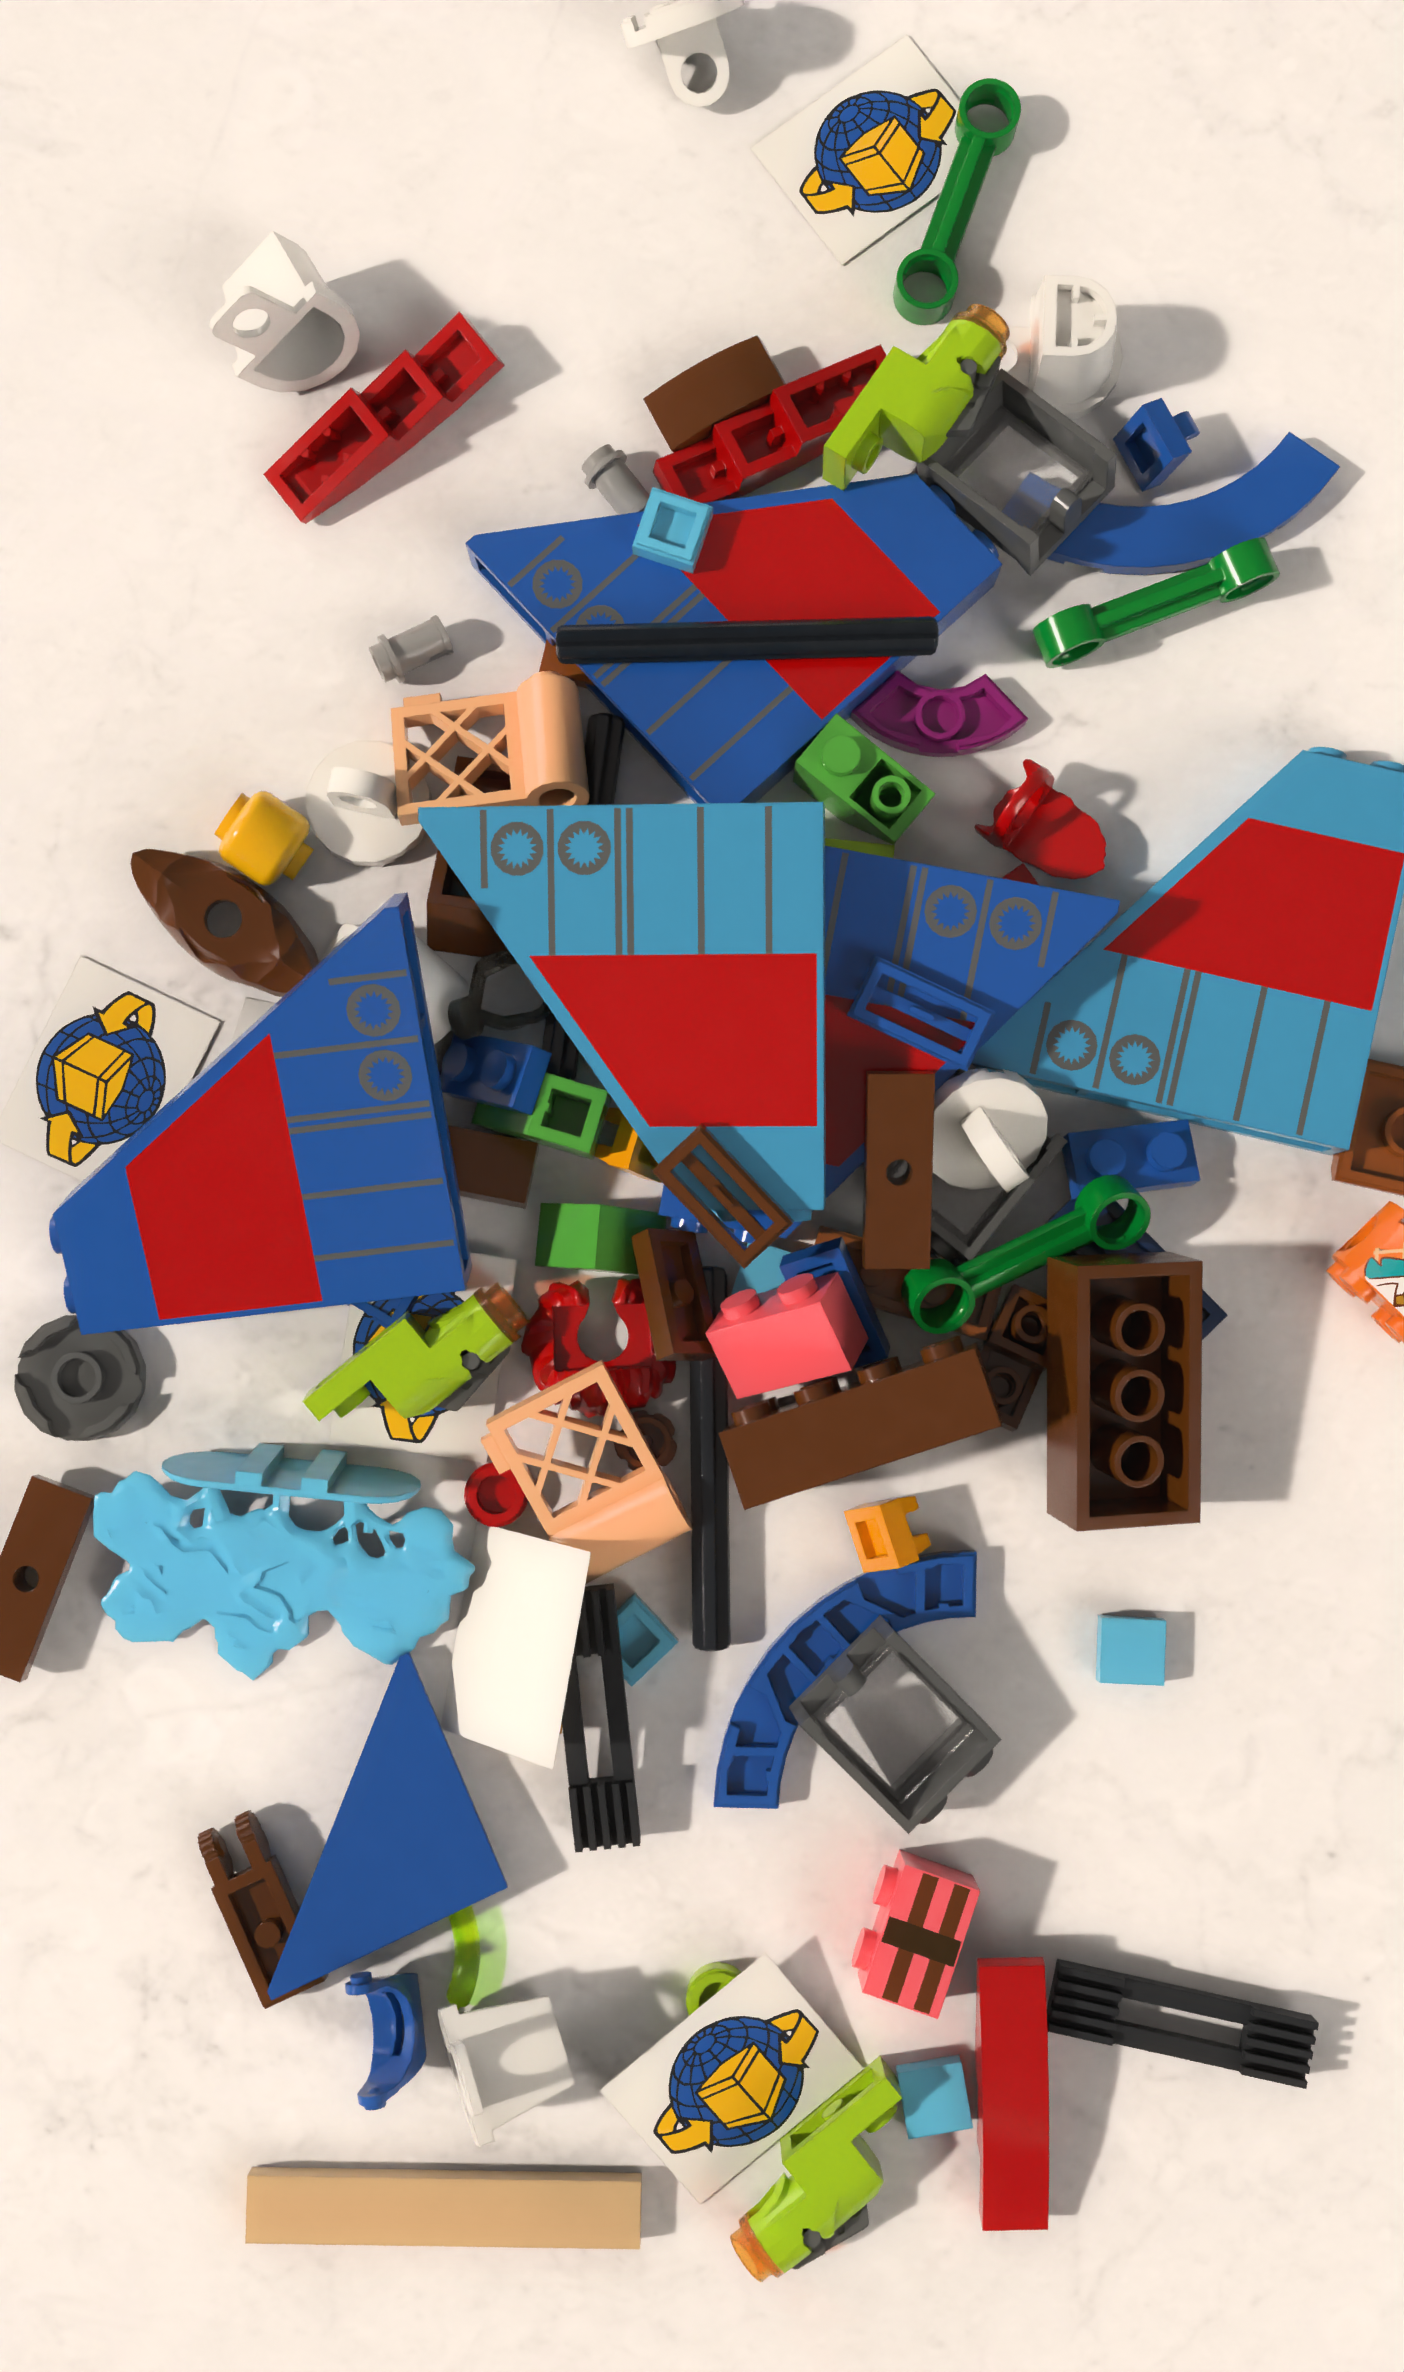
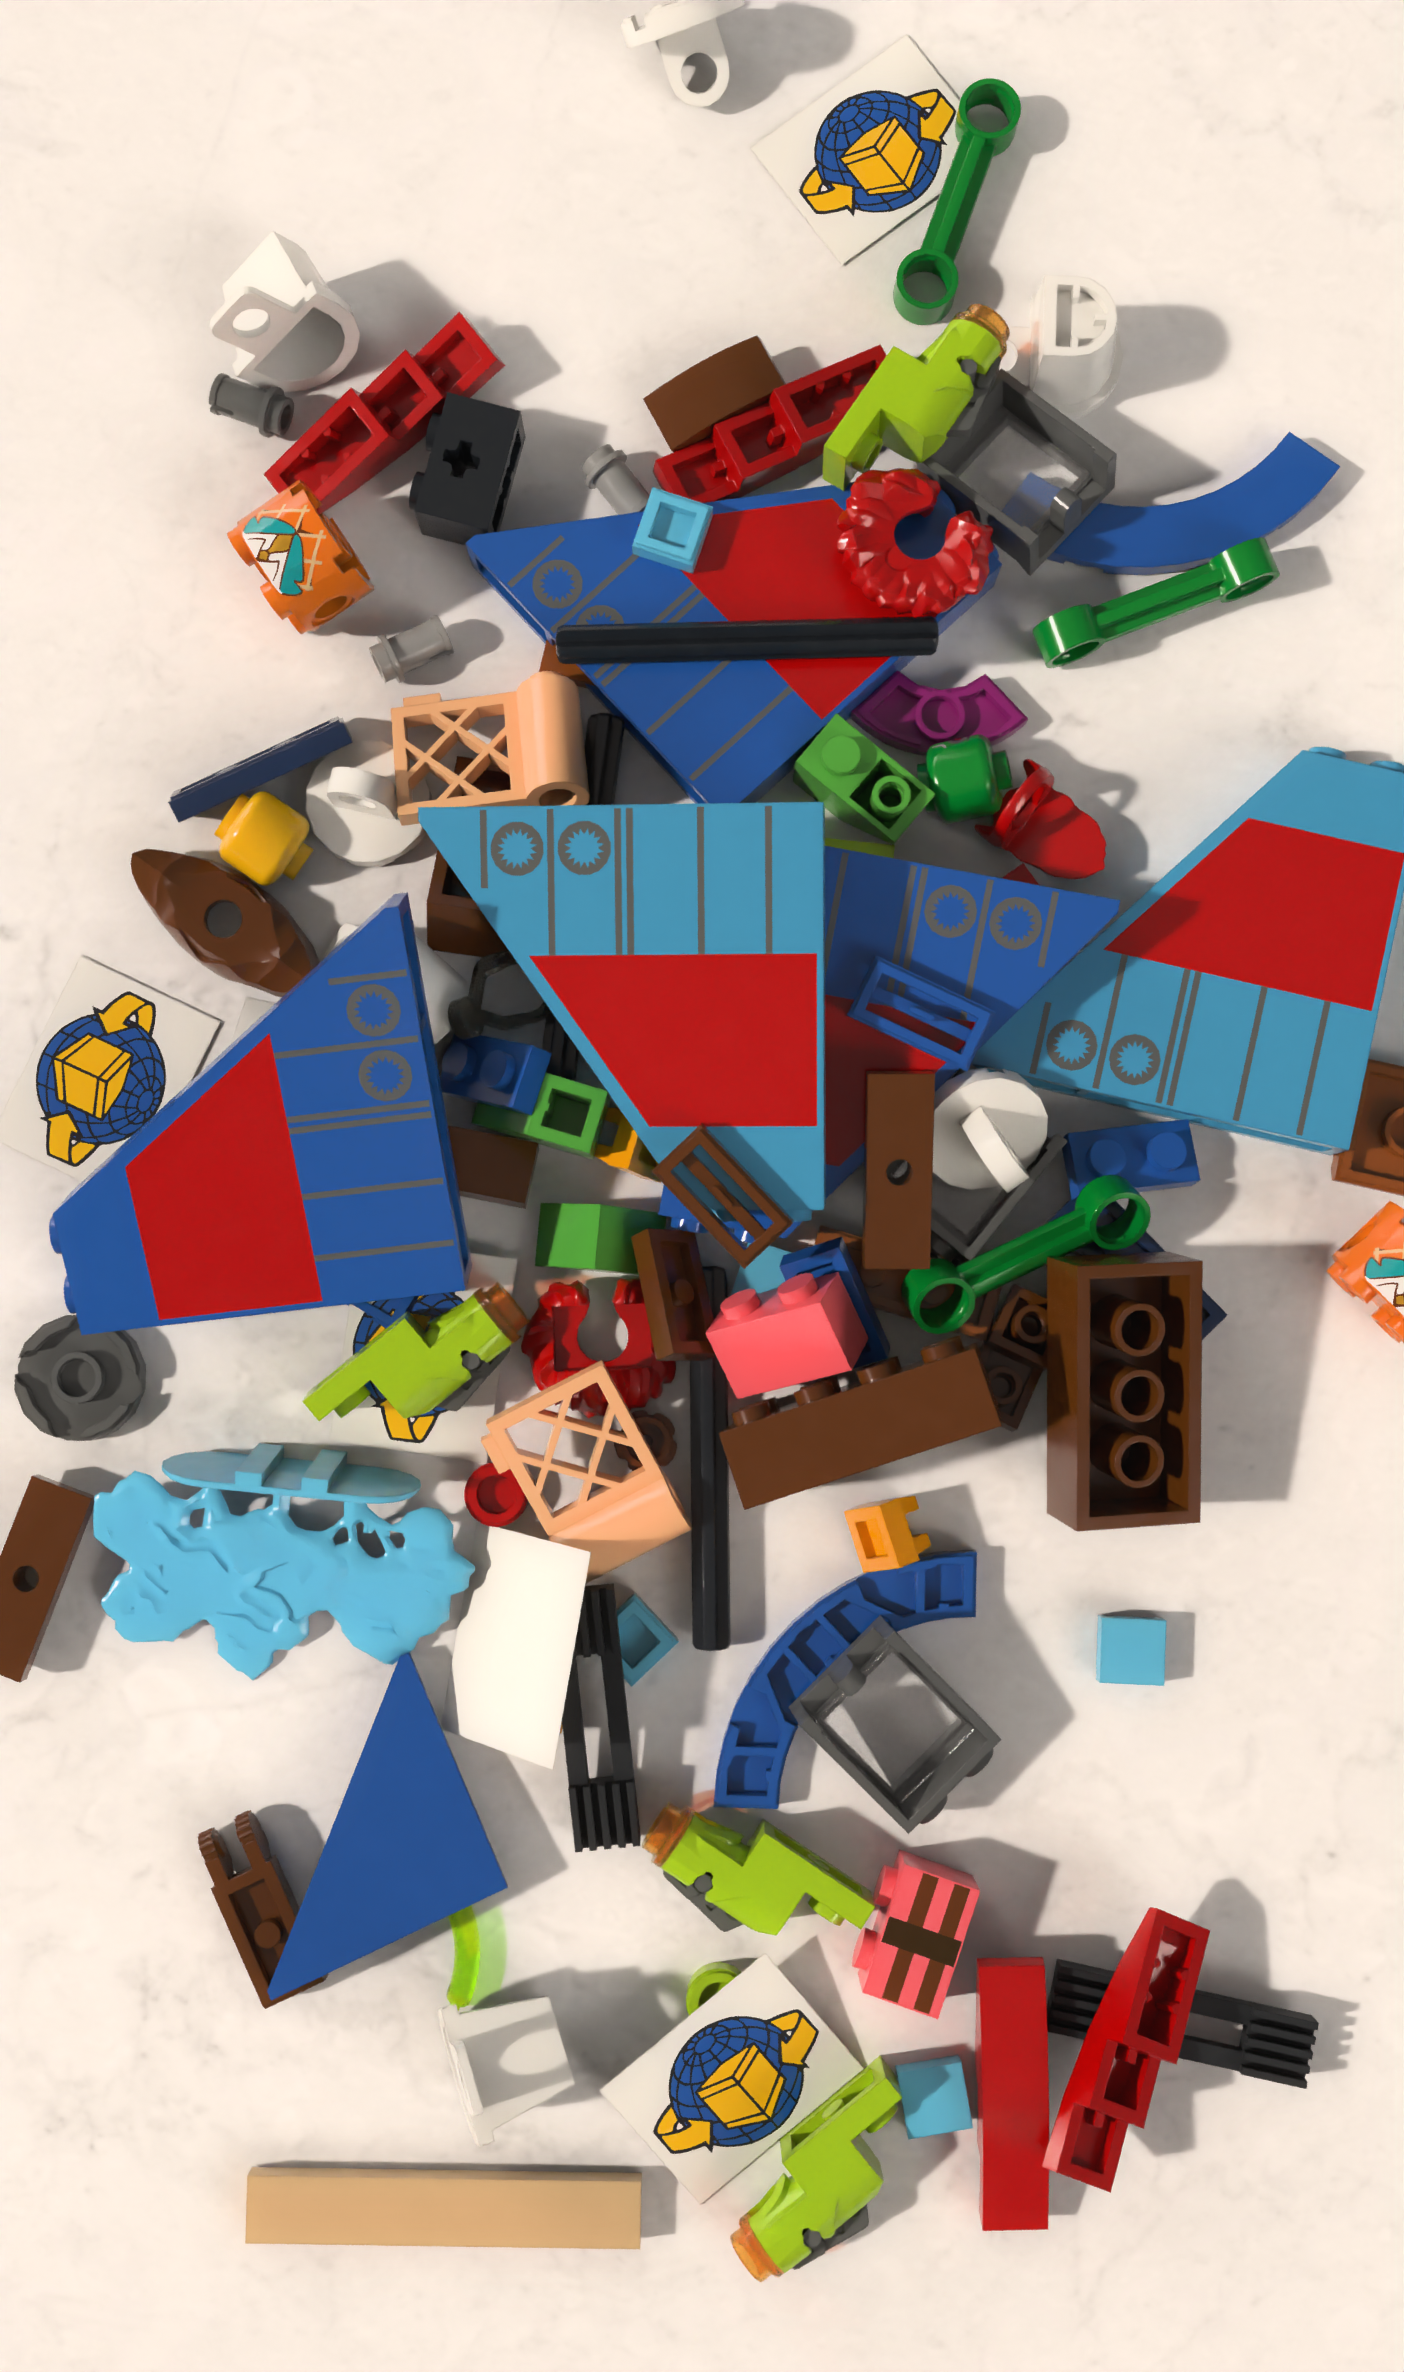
(252, 405): none -> dark grey pin
(259, 768): none -> dark blue tile
(302, 557): none -> orange brick
(391, 2064): blue helmet -> none
(474, 436): none -> black brick
(753, 1881): none -> lime plate
(887, 574): none -> red piece
(965, 778): none -> green head
(1120, 2057): none -> red slope
(1155, 442): blue tile -> none

